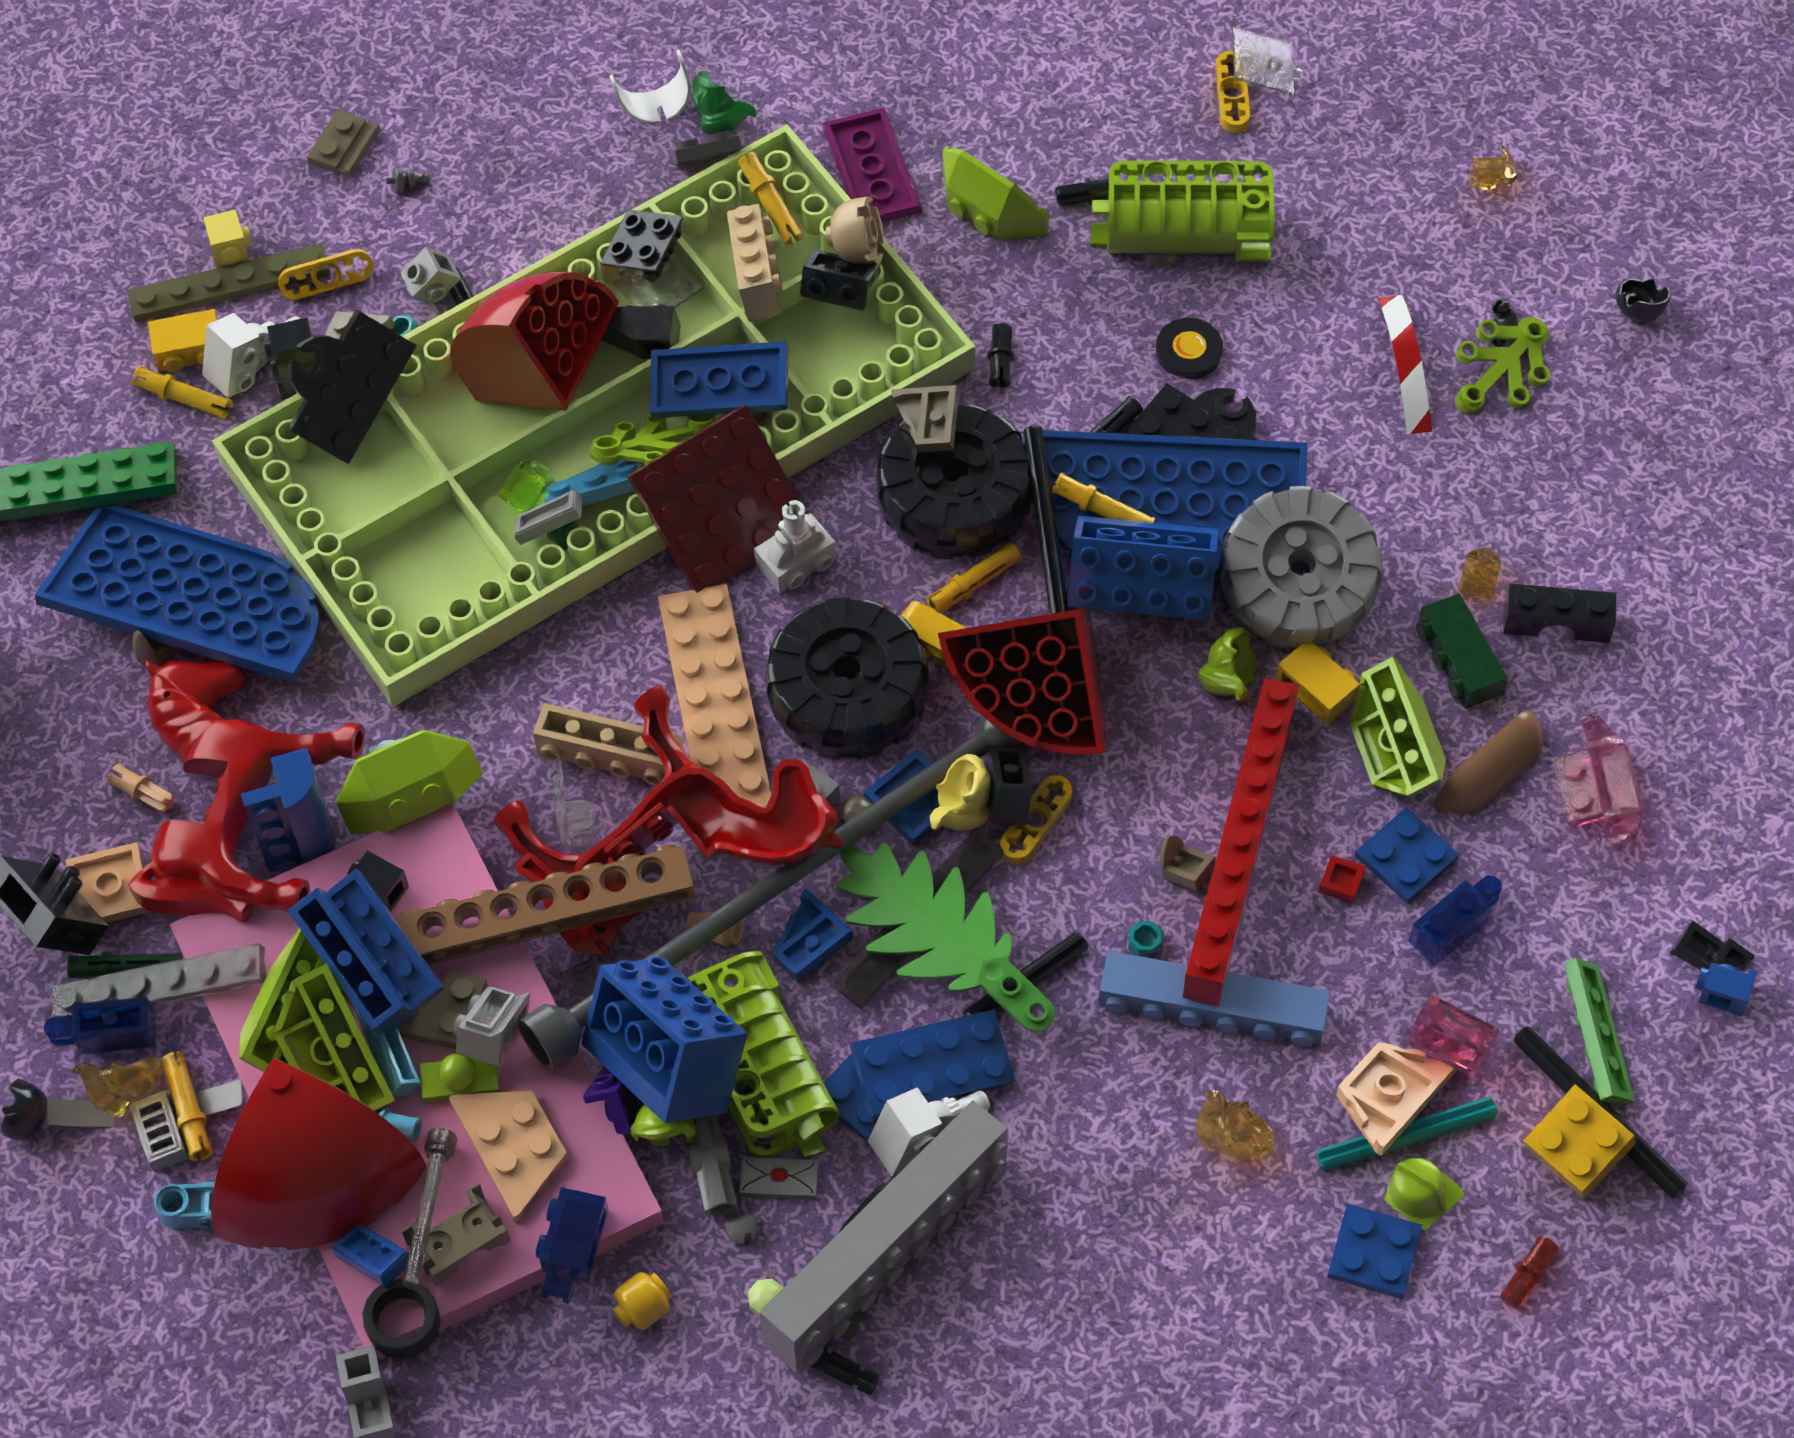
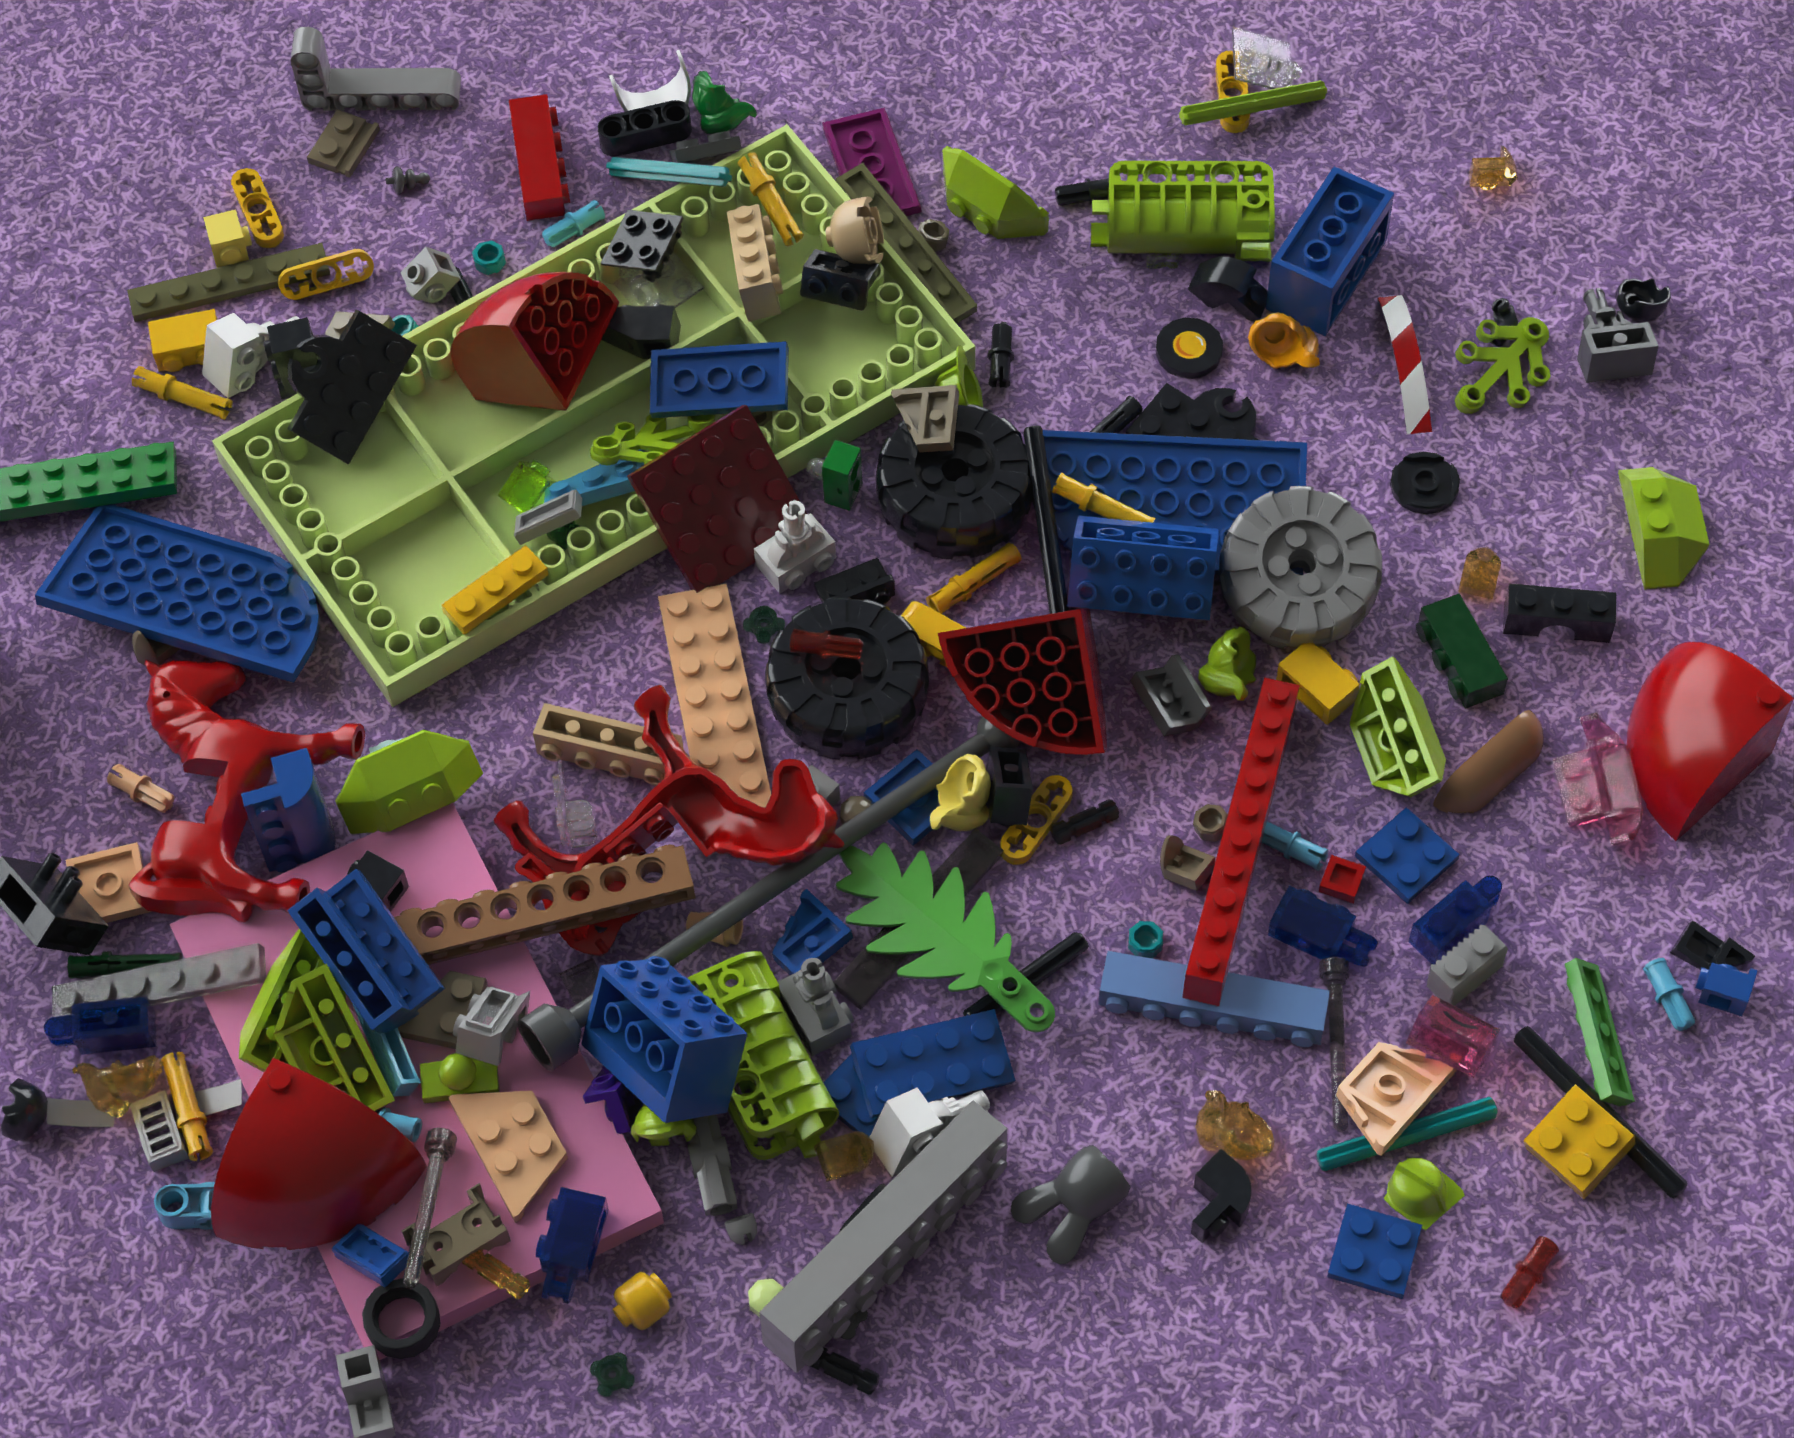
(258, 196): none -> yellow beam
(366, 87): none -> light grey beam
(489, 257): none -> teal tile
(495, 589): none -> yellow plate
(498, 1273): none -> clear yellow axle
(537, 157): none -> red brick
(573, 224): none -> medium azure axle
(612, 1363): none -> clear green plate
(644, 128): none -> black beam
(669, 171): none -> teal axle
(763, 615): none -> clear green plate
(779, 1178): light grey tile -> none
(814, 1008): none -> light grey brick
(825, 644): none -> clear red axle
(840, 474): none -> green piece
(845, 1154): none -> clear yellow plate
(858, 583): none -> black bracket
(910, 244): none -> olive plate
(934, 233): none -> dark tan tile
(964, 379): none -> lime piece
(1084, 821): none -> black axle
(1086, 1187): none -> dark grey piece
(1172, 697): none -> dark grey bracket
(1210, 822): none -> dark tan tile
(1229, 1193): none -> black brick
(1231, 282): none -> black brick
(1252, 102): none -> lime axle
(1284, 342): none -> light orange hair
(1294, 846): none -> medium azure axle
(1319, 928): none -> clear blue brick
(1329, 250): none -> blue brick
(1334, 973): none -> clear smoke piece
(1426, 492): none -> black tile
(1467, 965): none -> light grey brick
(1613, 345): none -> dark grey brick
(1664, 525): none -> lime wedge
(1669, 994): none -> medium azure axle
(1700, 731): none -> red brick

